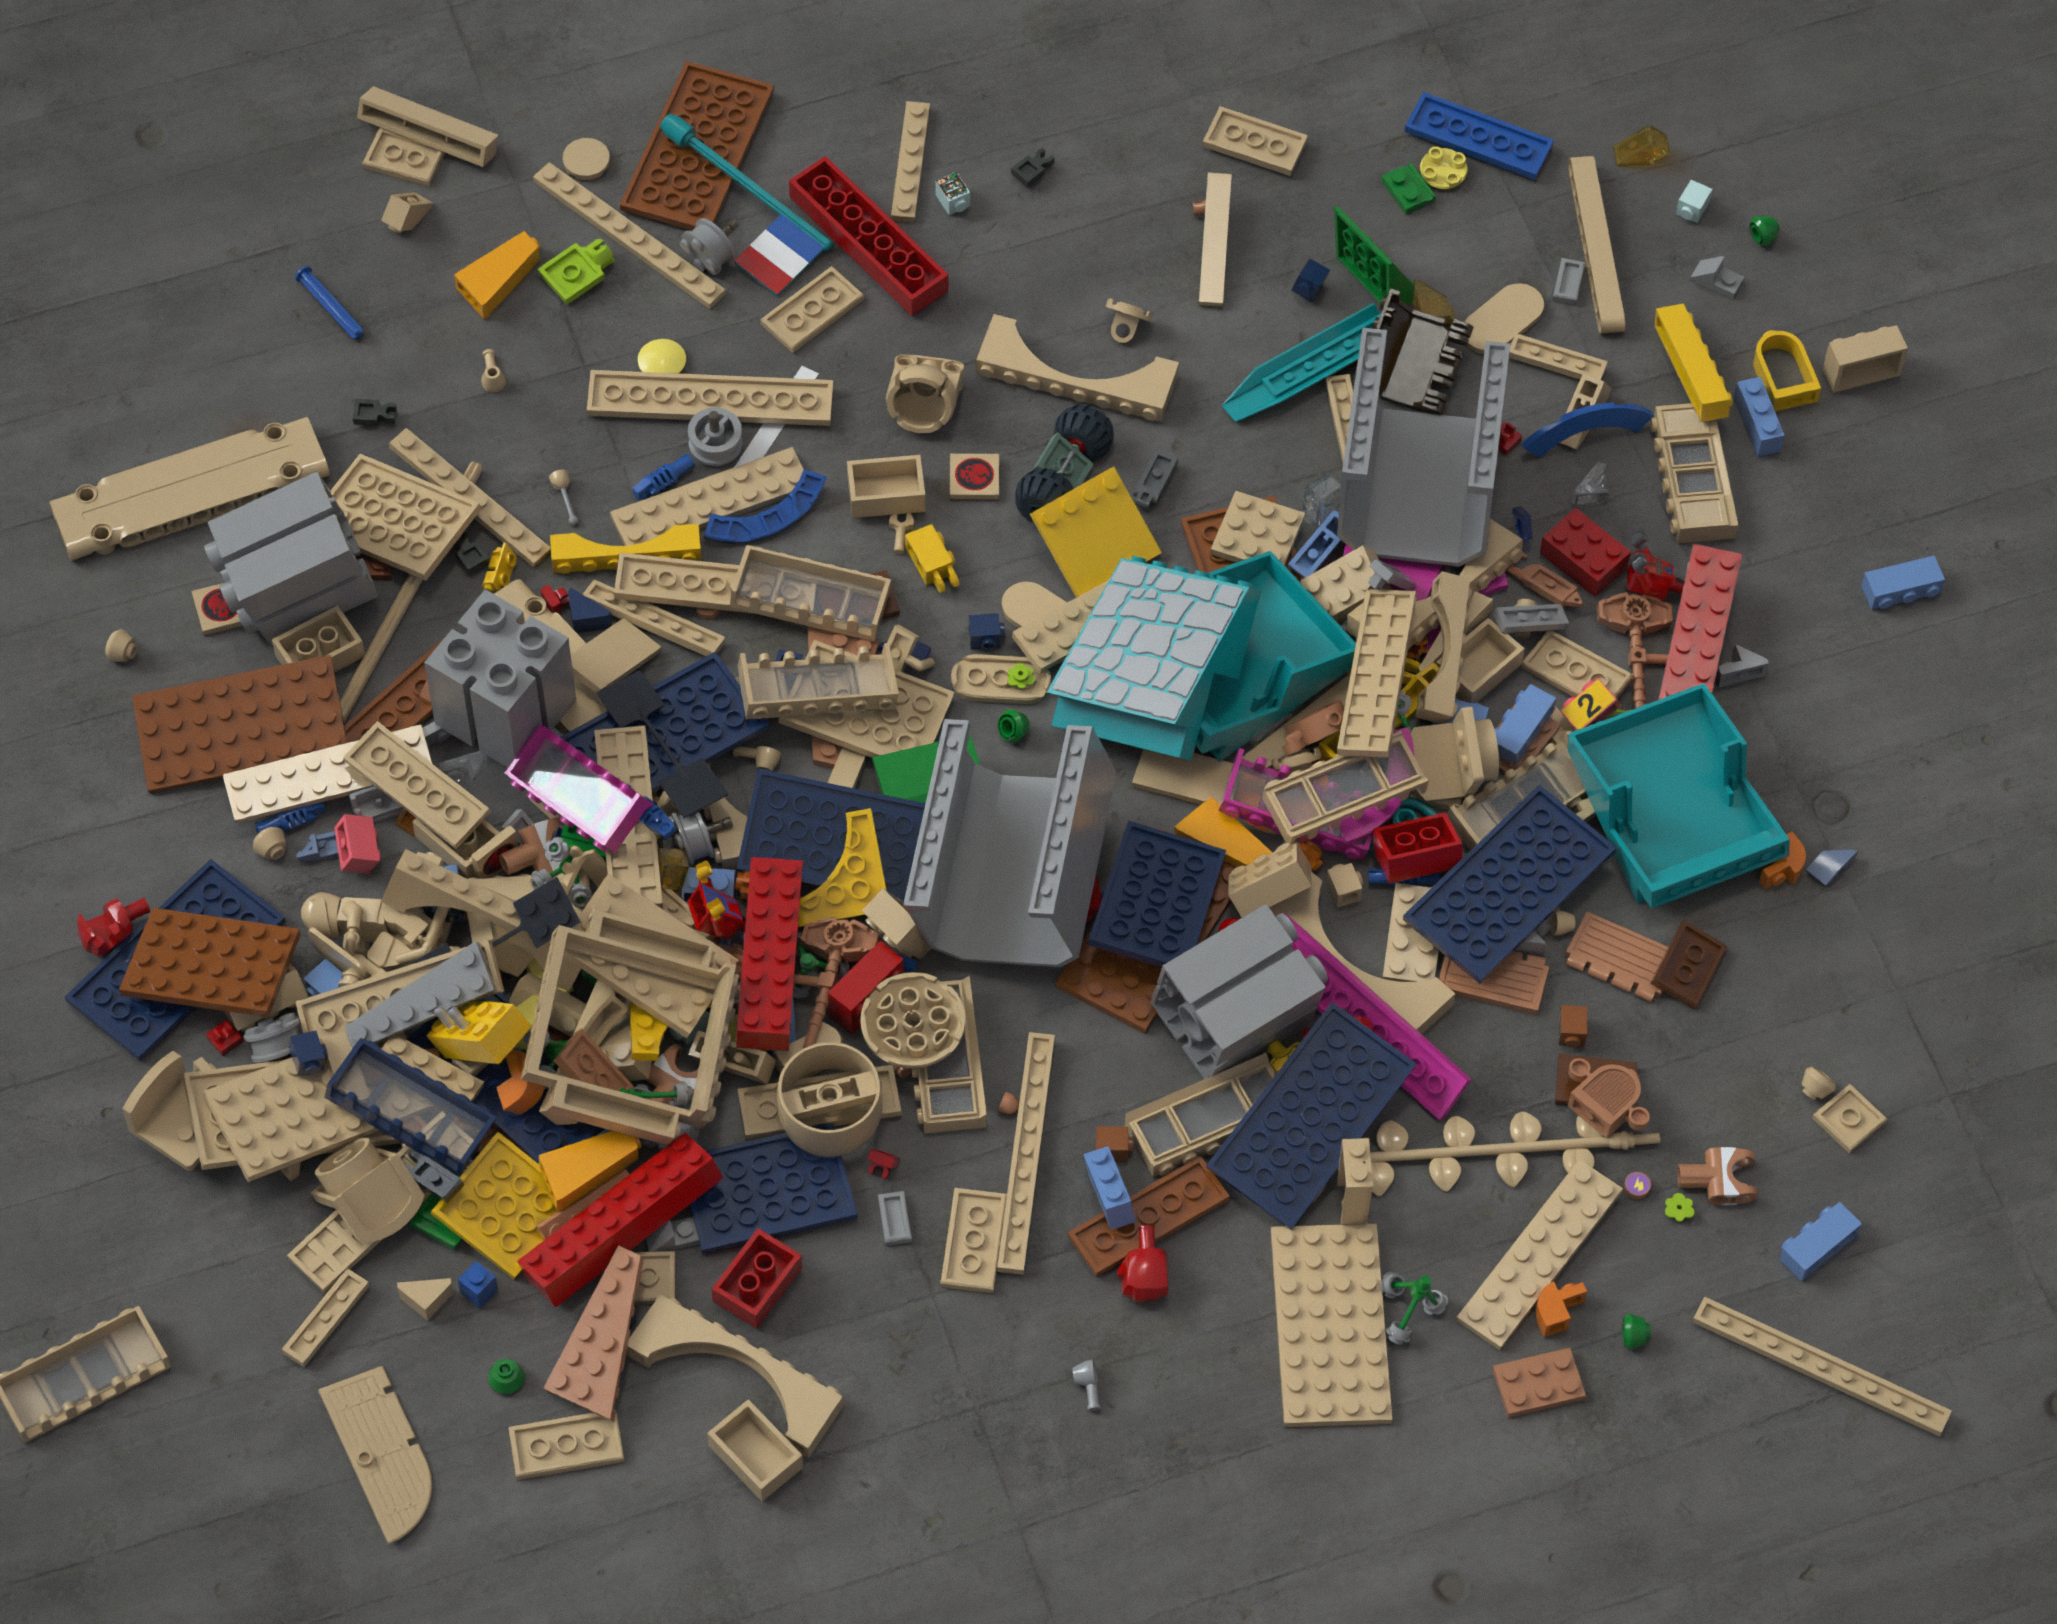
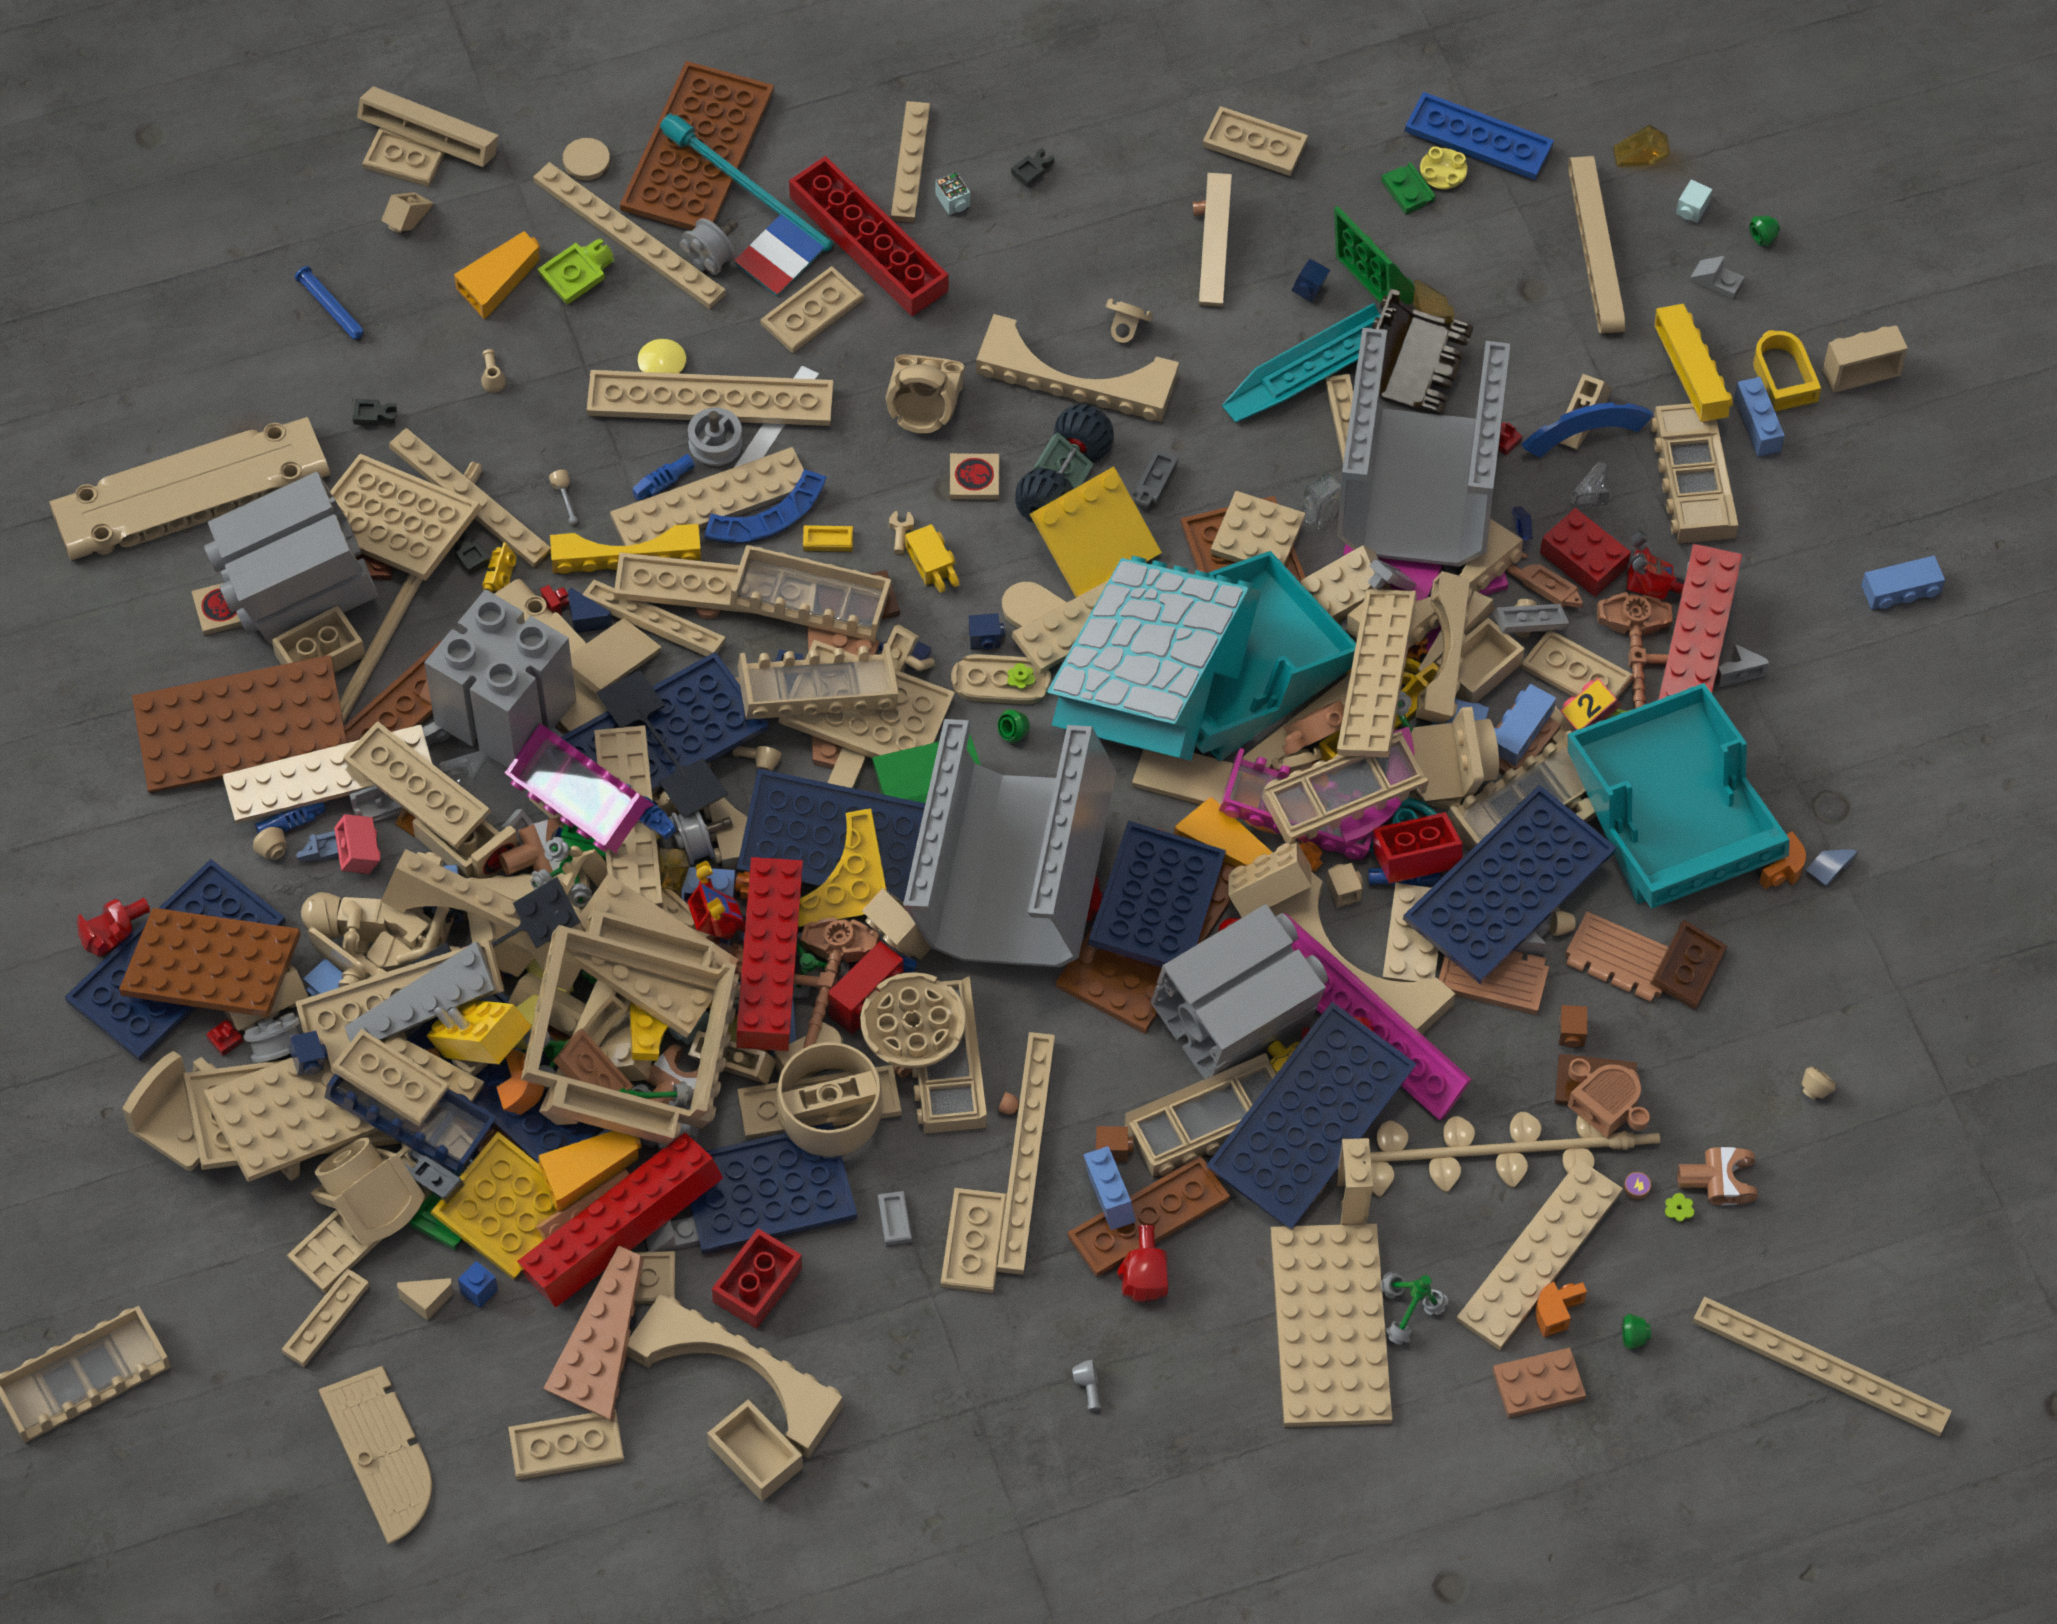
(120, 647): tan cone -> none
(390, 1077): none -> tan tile
(506, 1376): green cone -> none
(828, 538): none -> yellow tile
(882, 1159): red tile -> none
(886, 486): tan piece -> none
(1318, 547): medium blue slope -> none
(1506, 313): tan tile -> none
(1555, 358): tan plate -> none
(1568, 281): light grey tile -> none
(1819, 1240): medium blue brick -> none
(1849, 1118): tan tile -> none

